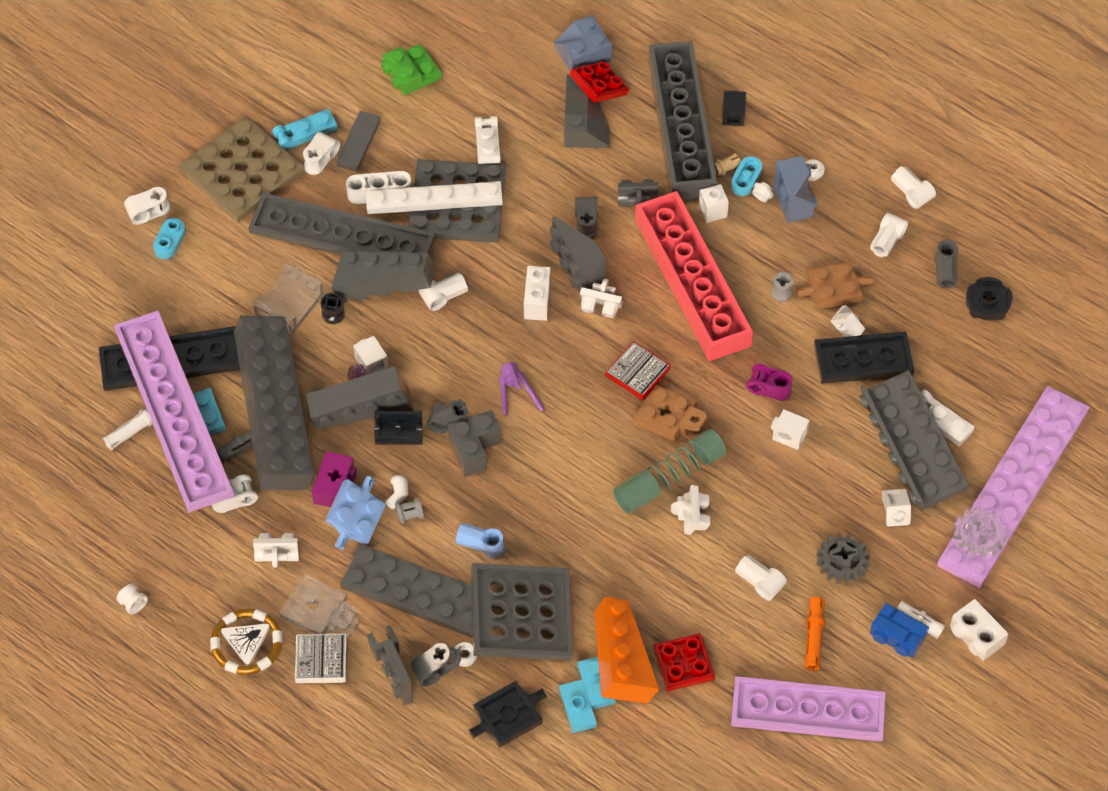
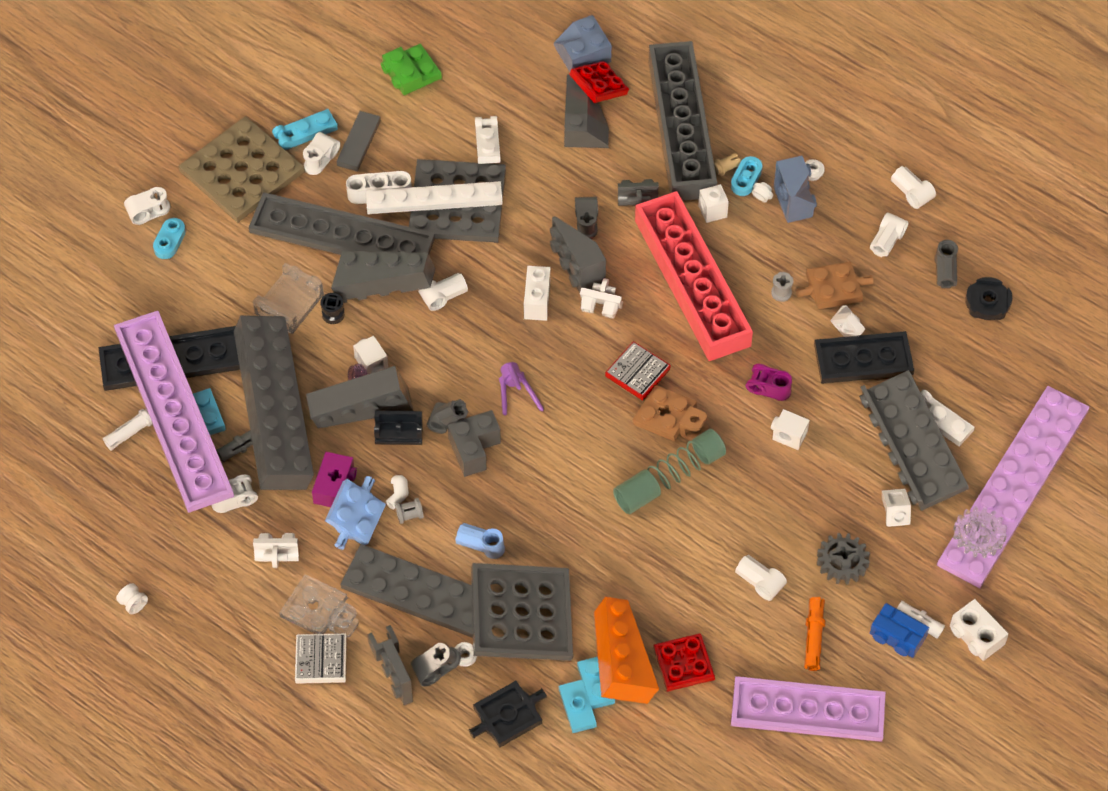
(246, 641): piece -> none
(688, 508): white hips -> none
(734, 108): black brick -> none

